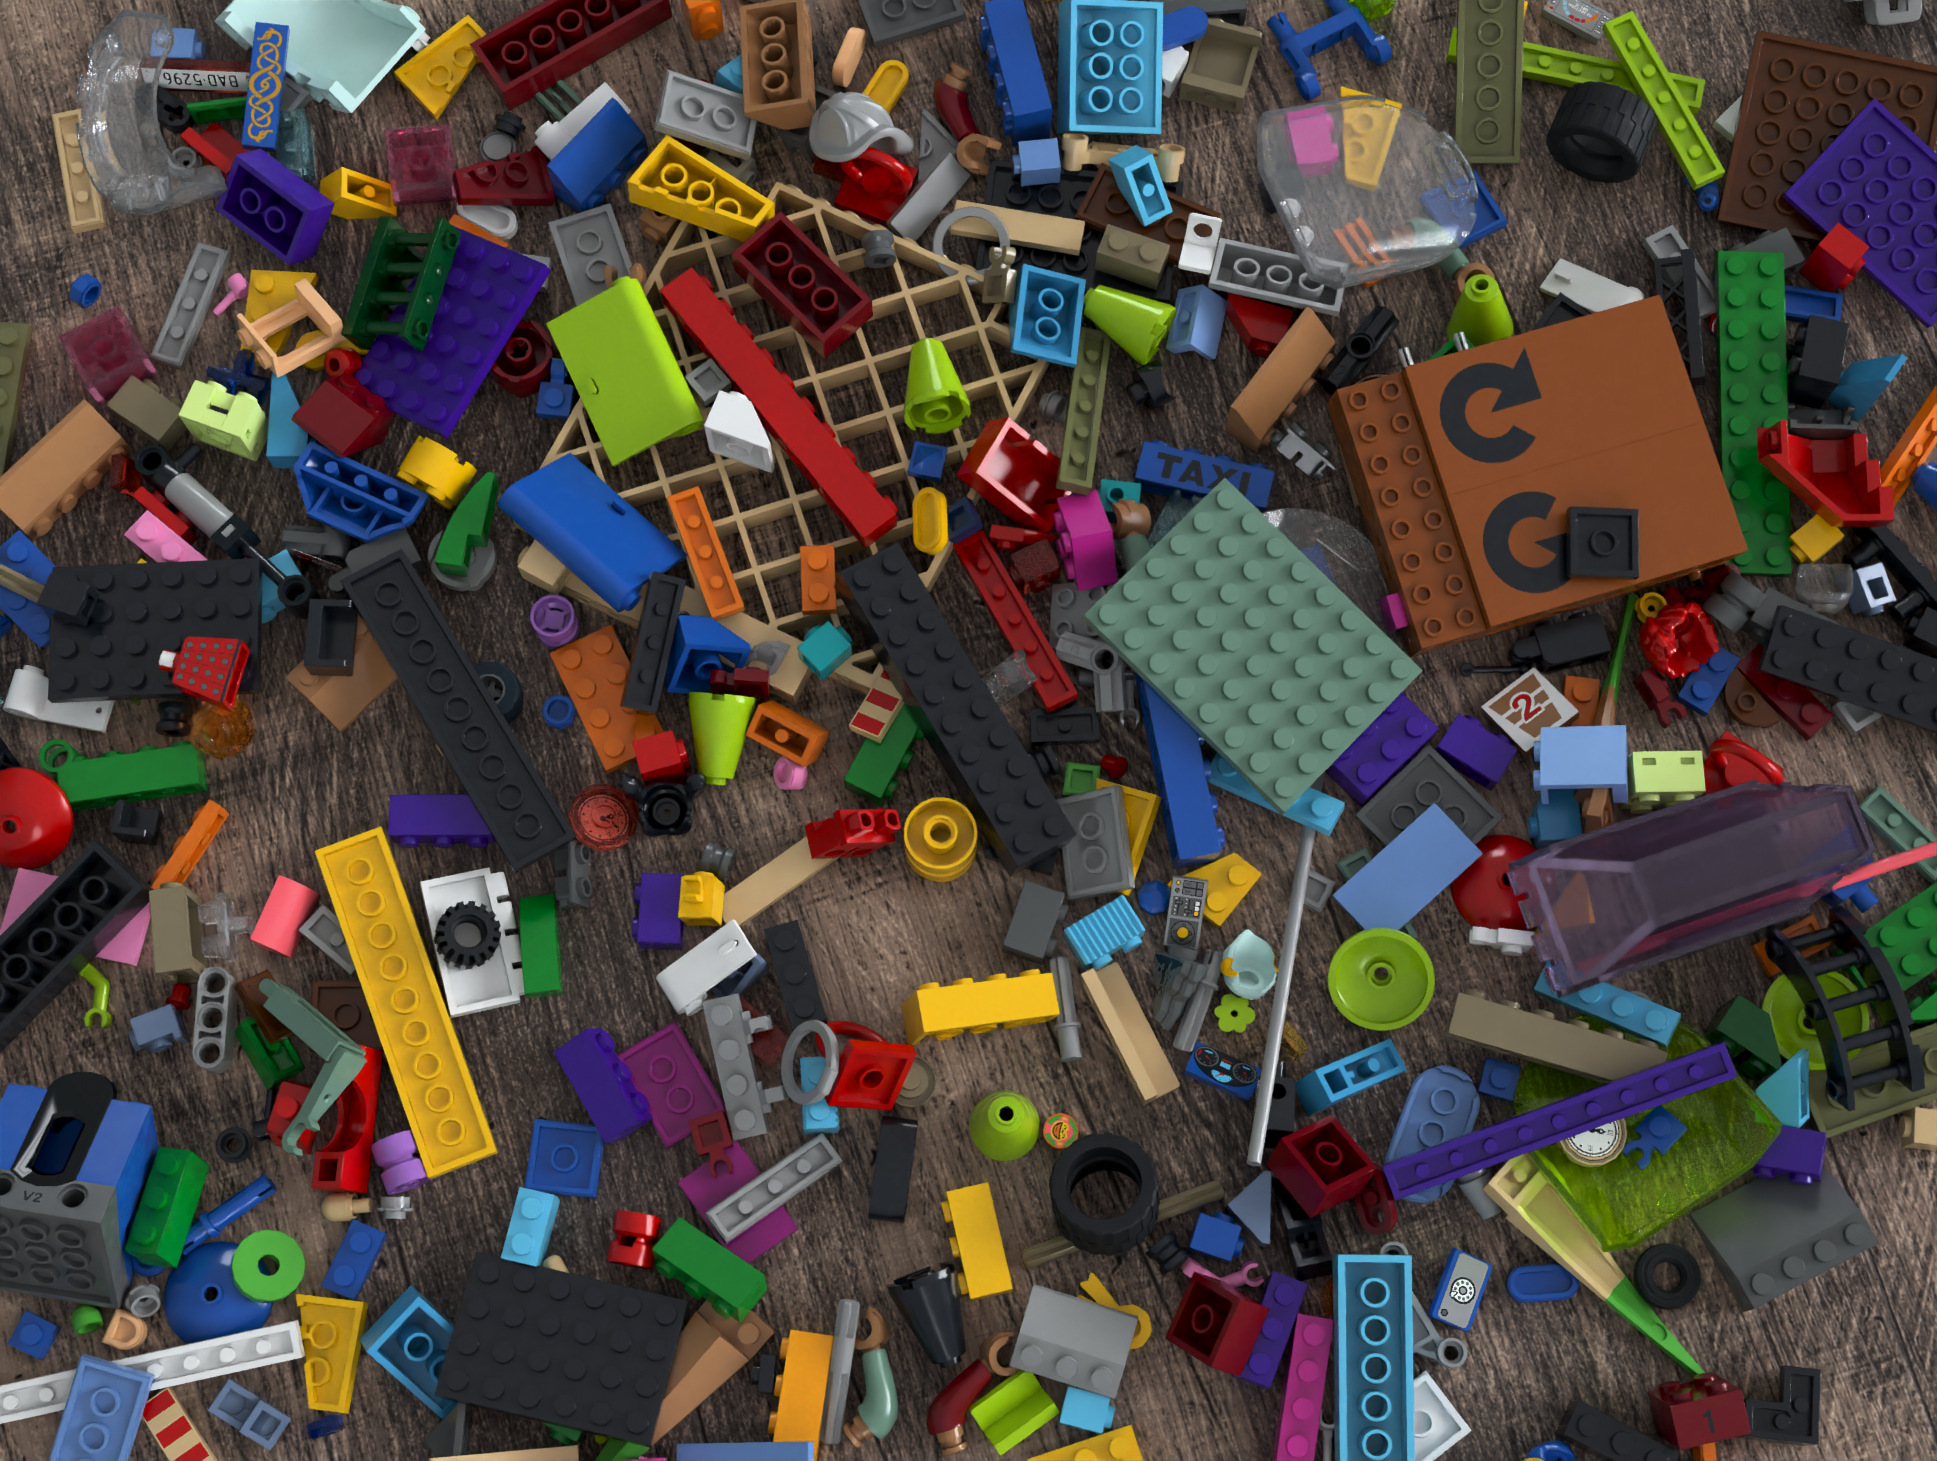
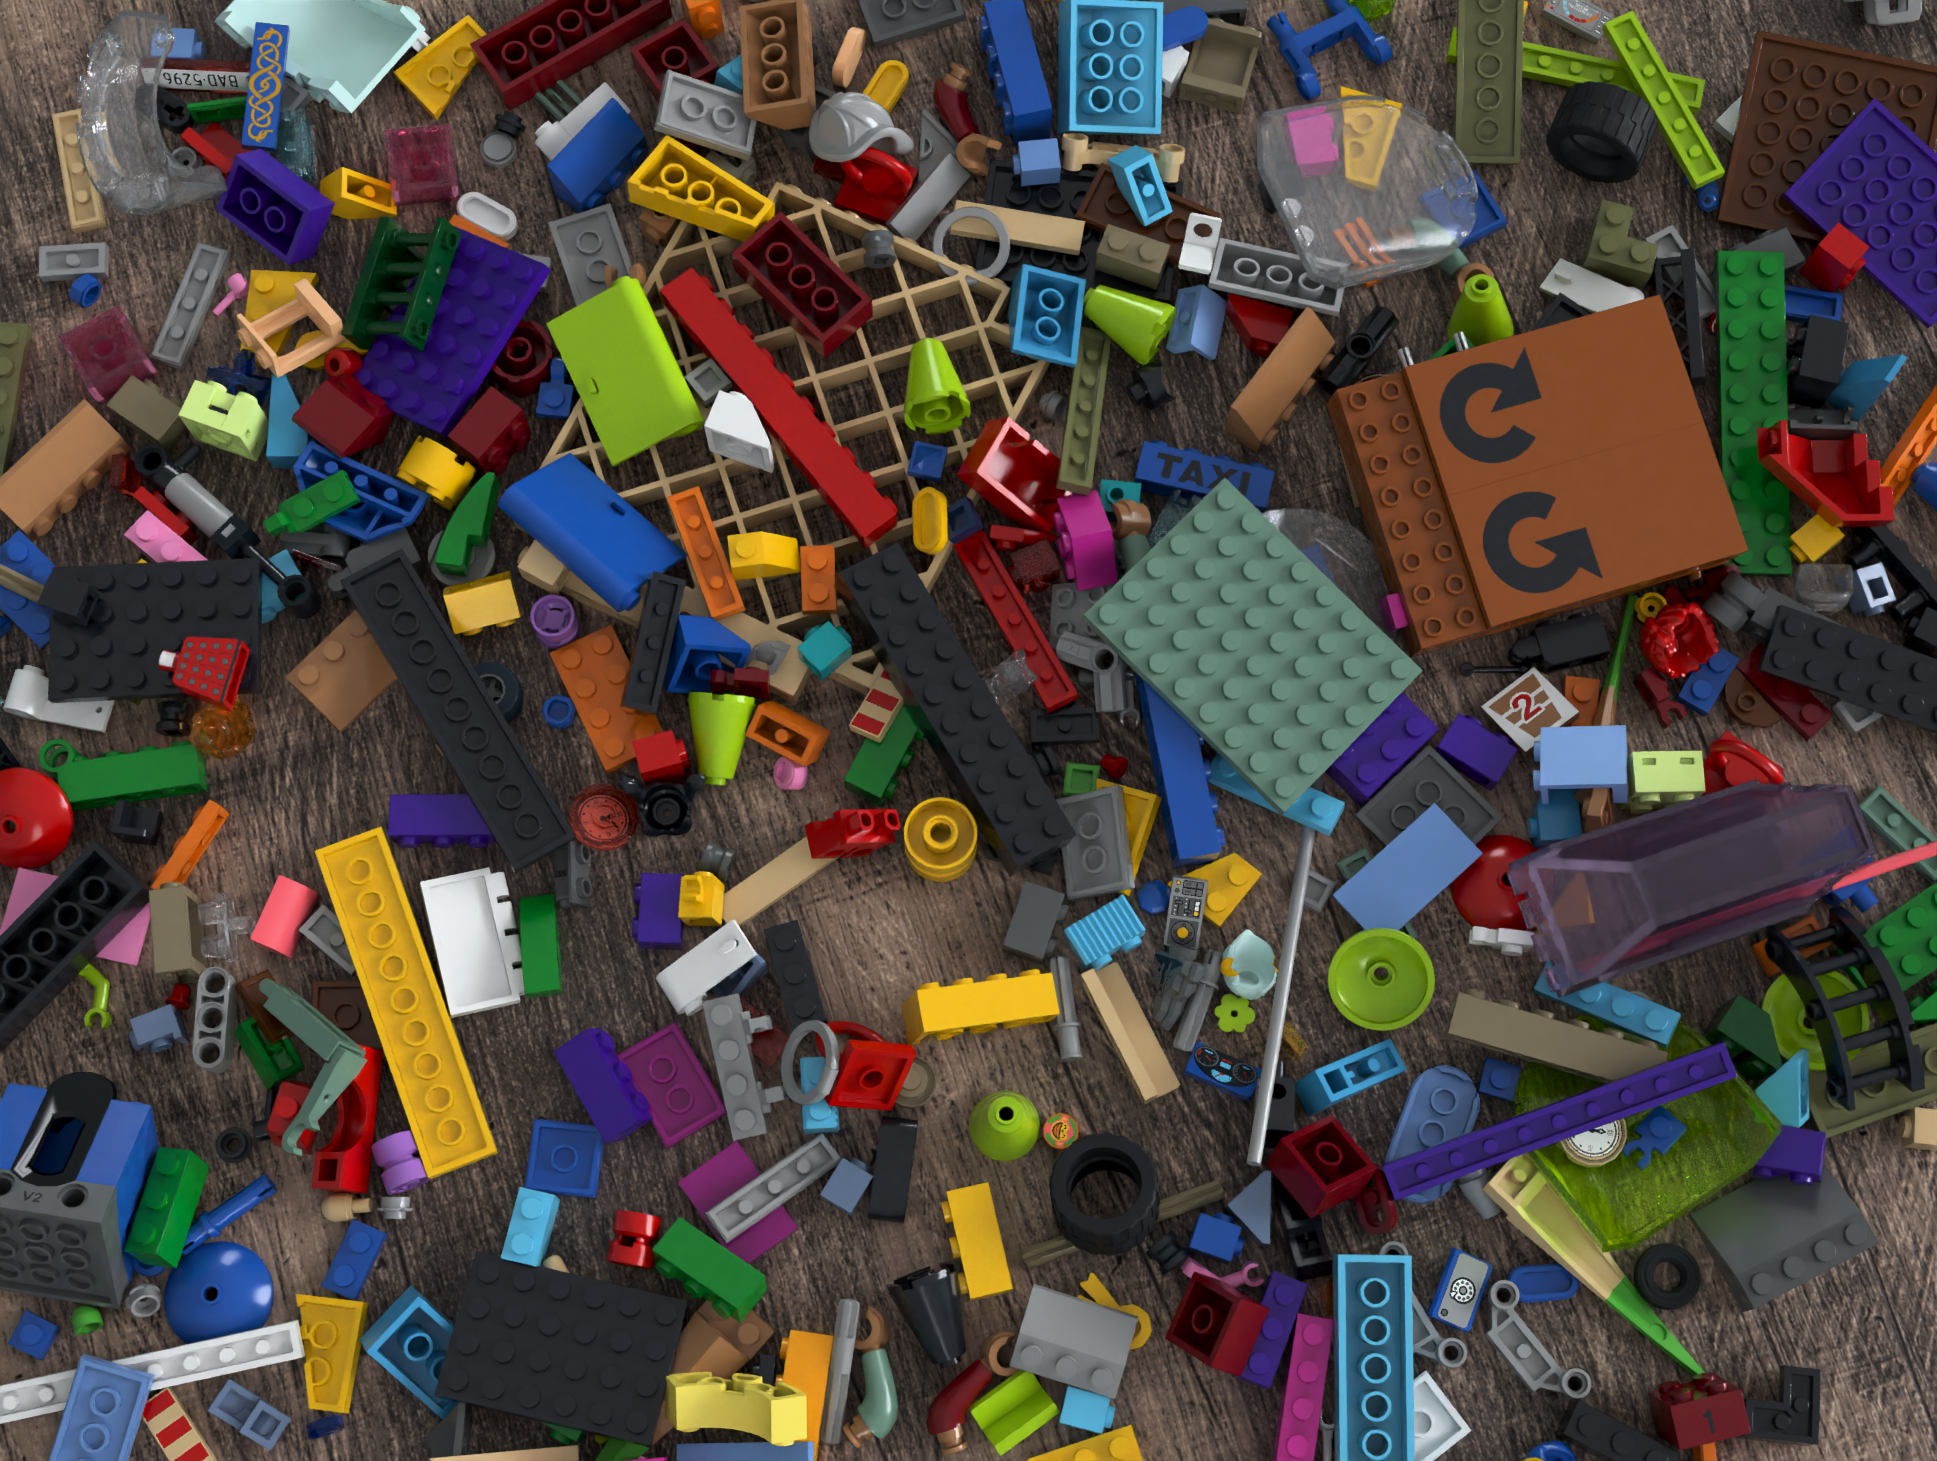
(73, 260): none -> light grey plate
(125, 1331): light nougat tile -> none
(270, 1245): bright green tile -> none
(313, 505): none -> green hinge
(331, 637): black panel -> none
(467, 914): black tyre -> none
(482, 603): none -> yellow brick
(490, 433): none -> dark red brick
(506, 182): dark red wing -> none
(676, 50): none -> dark red brick
(712, 1137): dark red plate -> none
(740, 1404): none -> light yellow brick
(762, 555): none -> yellow slope
(848, 1185): none -> sand blue brick
(1001, 280): dark tan plate -> none
(1312, 457): dark grey hinge -> none
(1524, 1350): none -> light grey plate
(1602, 543): black plate -> none
(1613, 253): none -> olive brick

